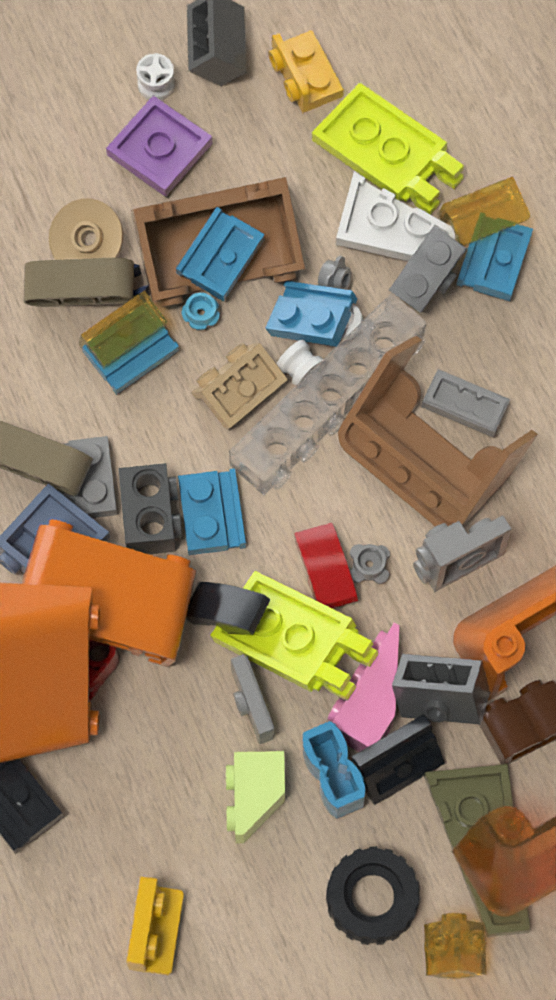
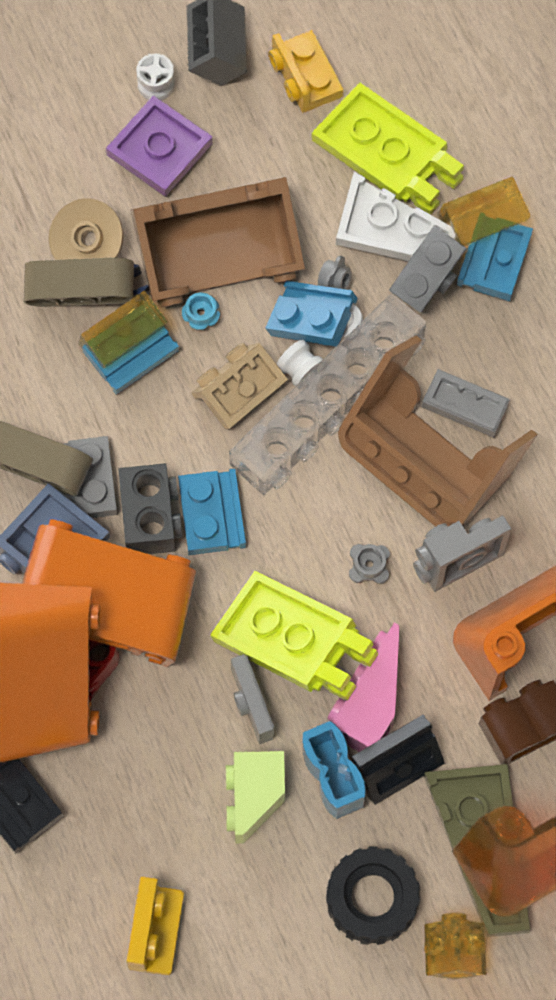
(220, 254): dark azure plate -> none
(227, 606): black slope -> none
(326, 566): red slope -> none
(441, 688): dark grey brick -> none

